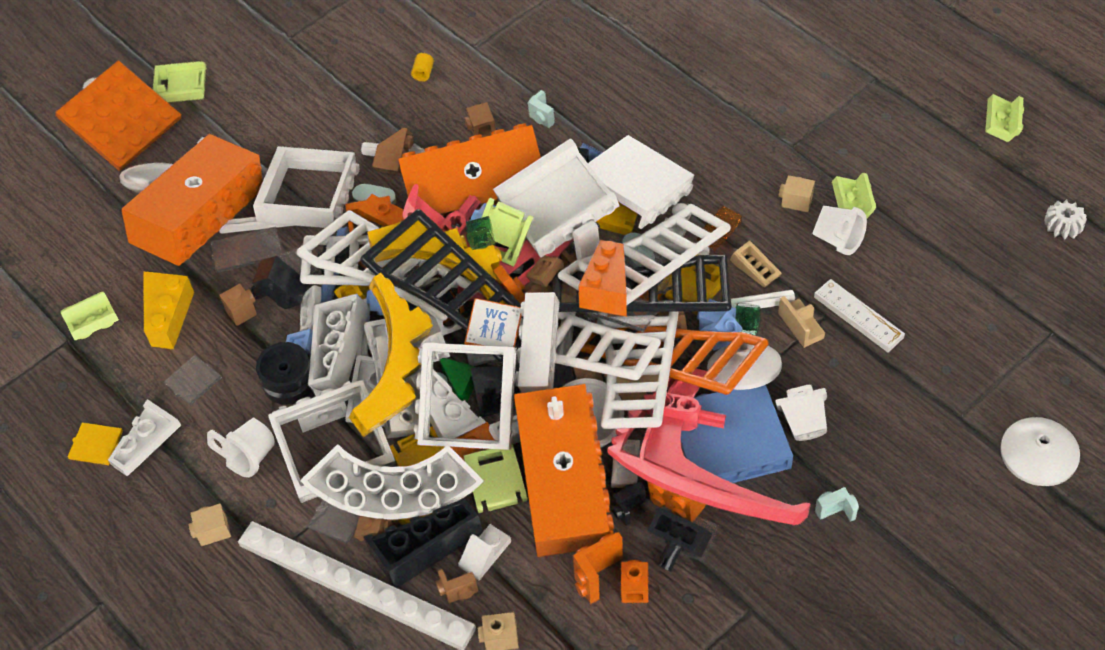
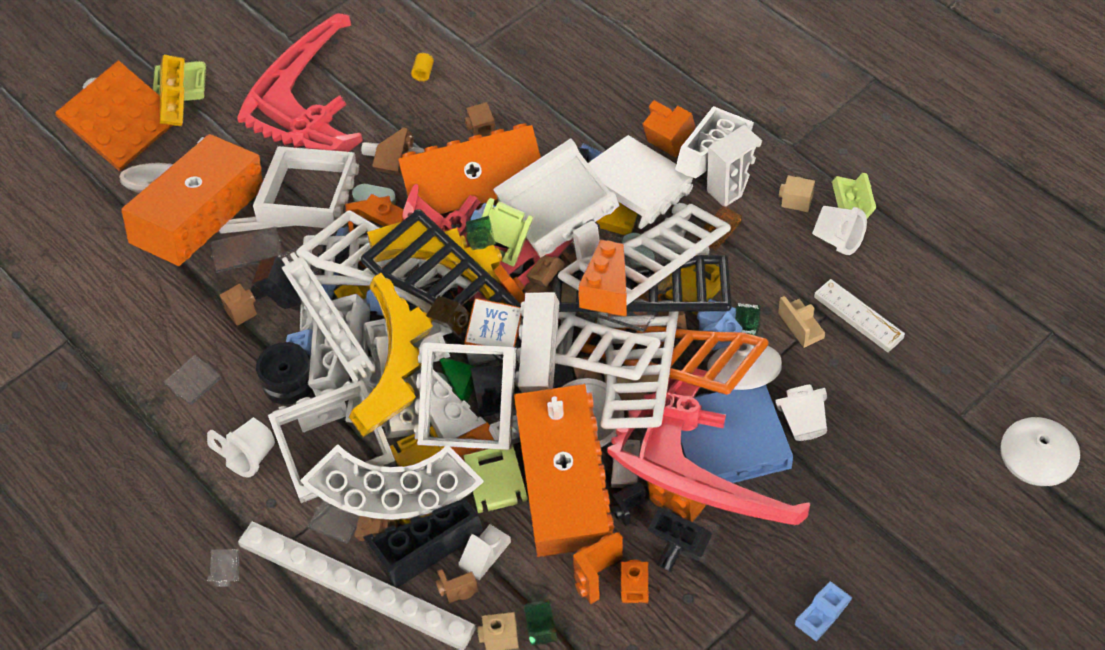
(89, 316): yellowish green bracket -> none
(94, 443): yellow piece -> none
(144, 438): white wing -> none
(165, 307): yellow wedge -> none
(171, 90): none -> yellow slope
(209, 524): tan brick -> none
(224, 567): none -> clear bracket
(306, 126): none -> coral piece
(327, 317): none -> white hinge
(449, 314): none -> dark brown bracket
(540, 111): light aqua bracket -> none
(540, 622): none -> clear green bracket
(667, 128): none -> orange plate
(715, 125): none -> white wedge
(729, 164): none -> white wedge
(739, 260): tan slope -> none
(764, 300): white axle -> none
(823, 611): none -> light blue slope
(833, 502): light aqua bracket -> none
(1004, 117): yellowish green bracket -> none
(1065, 219): white gear -> none

